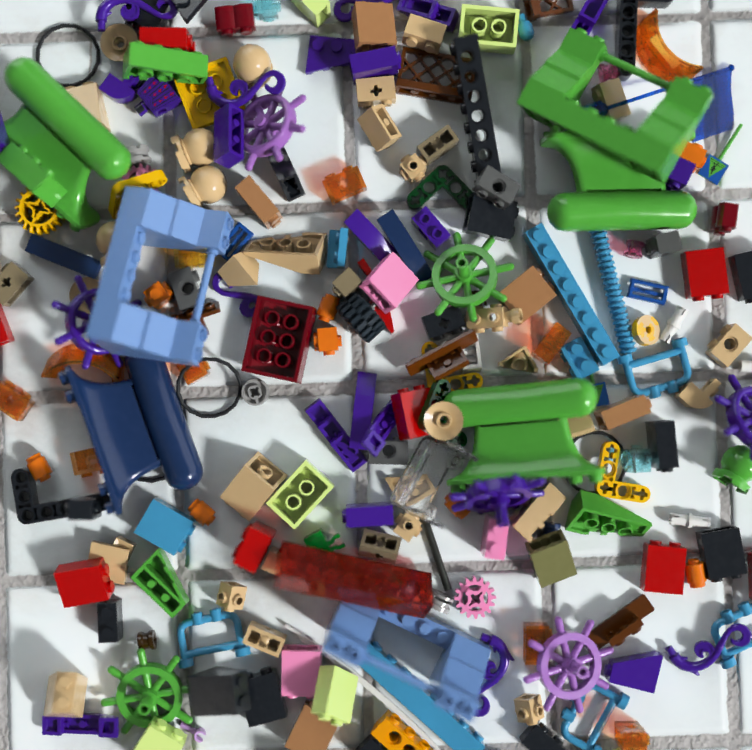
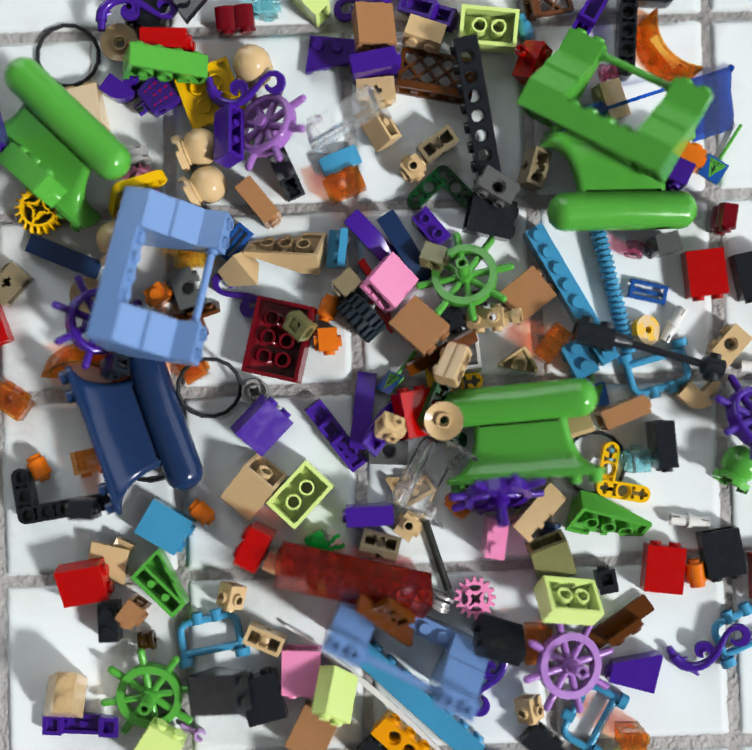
(111, 369): none -> black brick
(133, 612): none -> medium nougat brick
(262, 424): none -> dark purple brick
(299, 332): none -> olive brick
(339, 160): none -> dark azure slope
(344, 118): none -> clear windscreen
(389, 617): none -> reddish brown bracket
(390, 427): none -> tan brick
(392, 379): none -> piece
(419, 326): none -> medium nougat brick
(434, 256): none -> olive brick
(452, 364): none -> tan brick
(499, 639): none -> black brick
(531, 58): none -> red brick
(534, 168): none -> dark tan brick
(568, 600): none -> yellowish green brick
(604, 337): none -> black bar
(608, 586): none -> black brick

